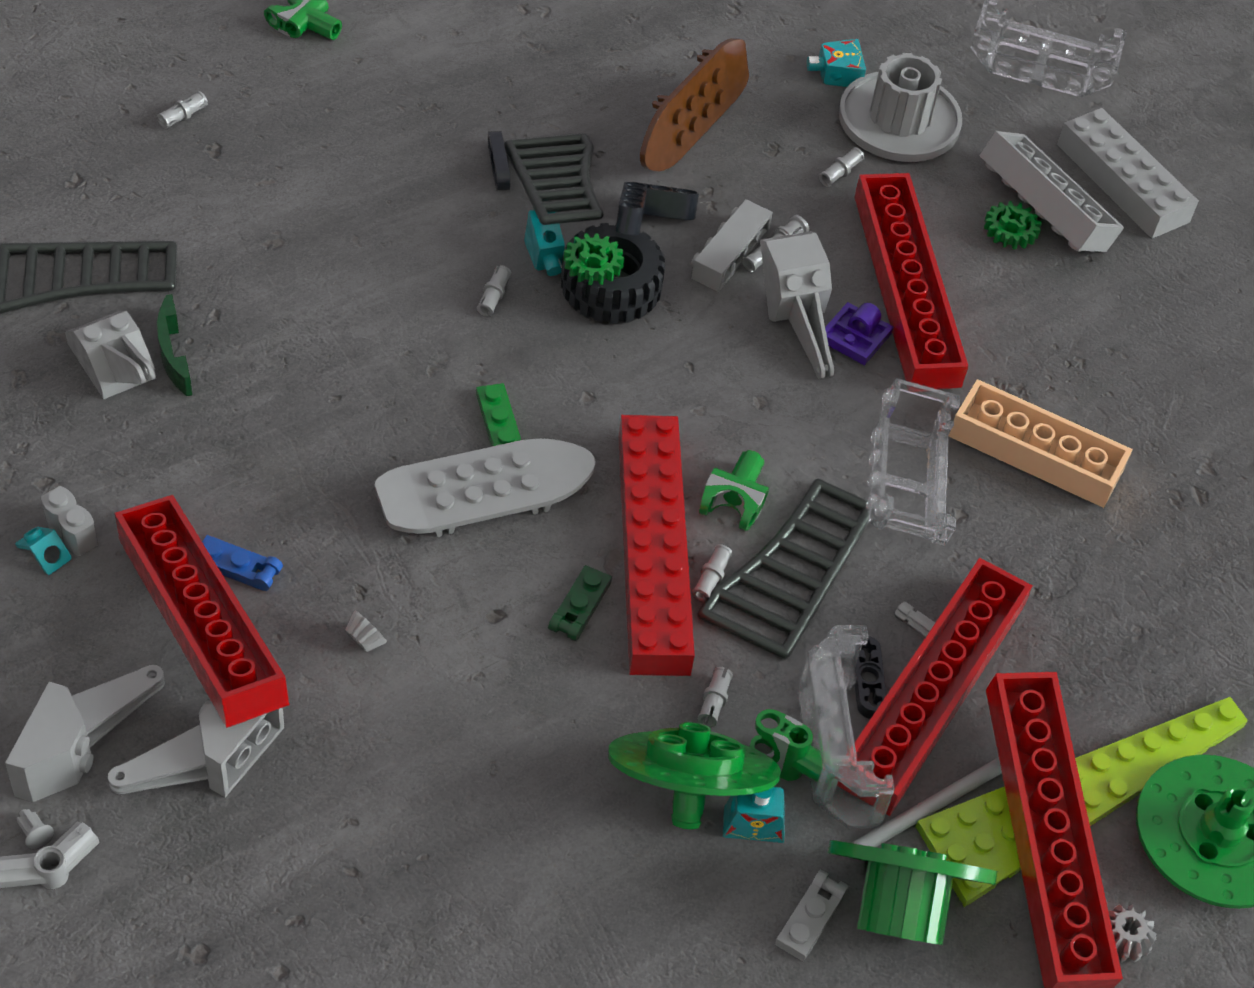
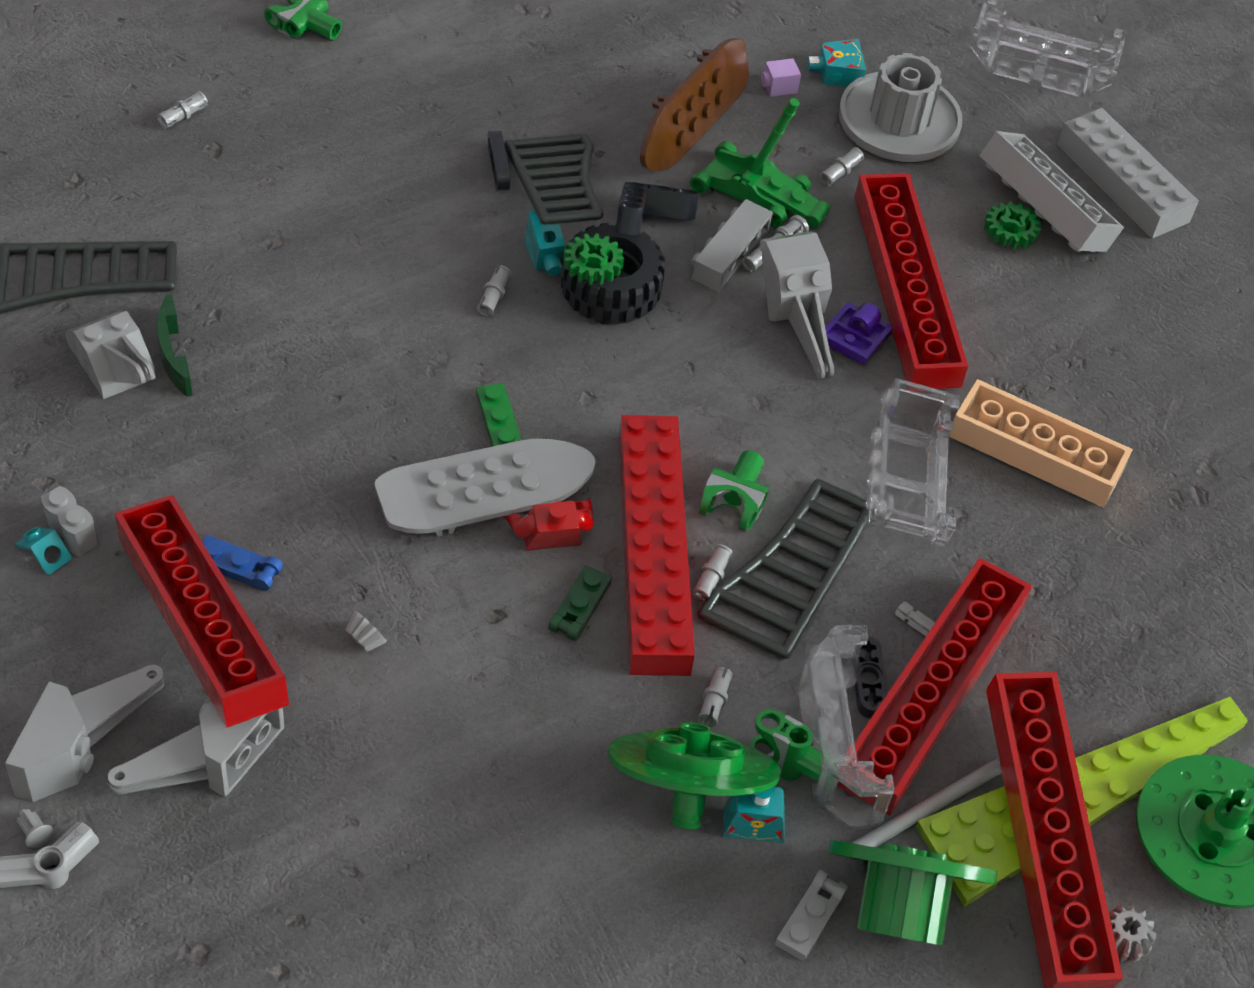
(553, 524): none -> red torso
(760, 181): none -> green piece
(781, 77): none -> lavender brick

